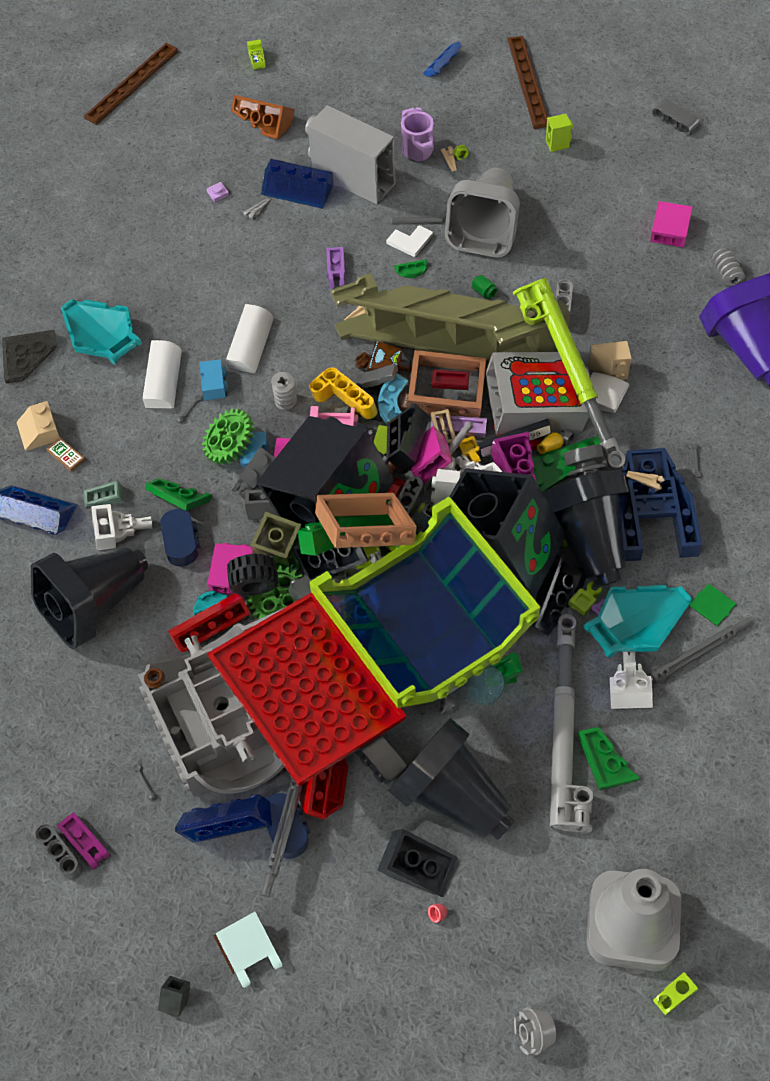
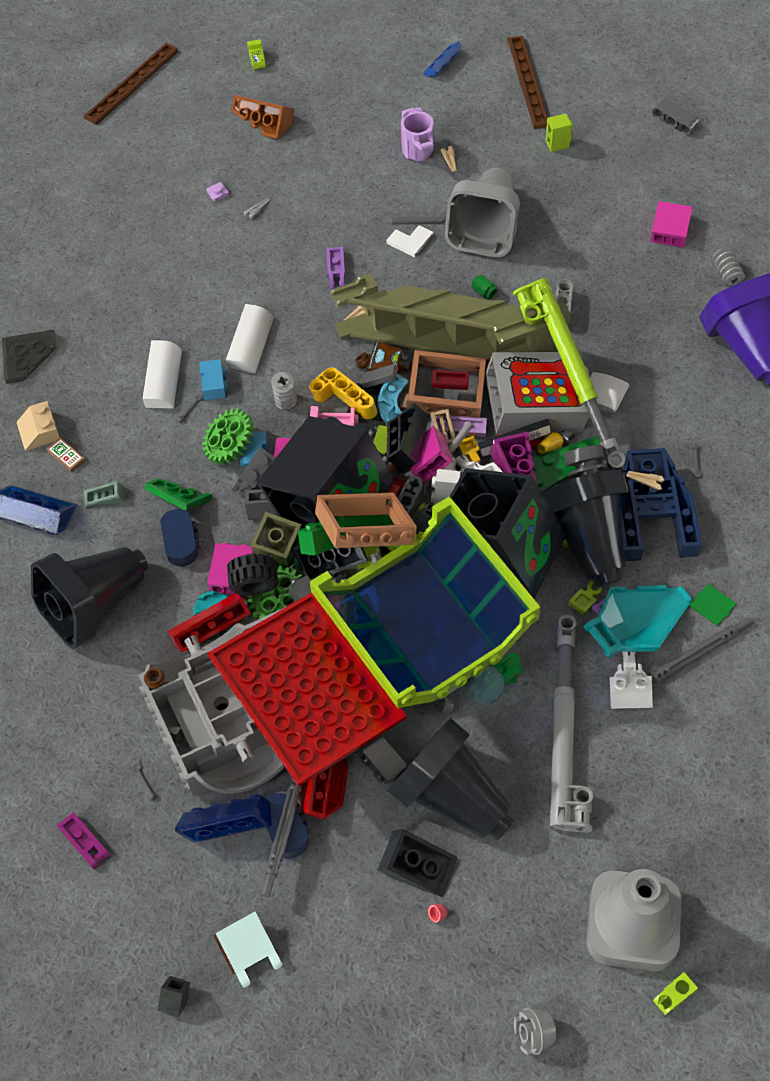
(54, 843): dark grey beam -> none
(100, 329): teal windscreen -> none
(114, 526): white brick -> none
(297, 183): clear blue slope -> none
(353, 151): light grey brick -> none
(411, 269): green tile -> none
(460, 150): lime plate -> none
(556, 590): black wedge -> none
(605, 763): green wing -> none
(610, 359): tan slope -> none

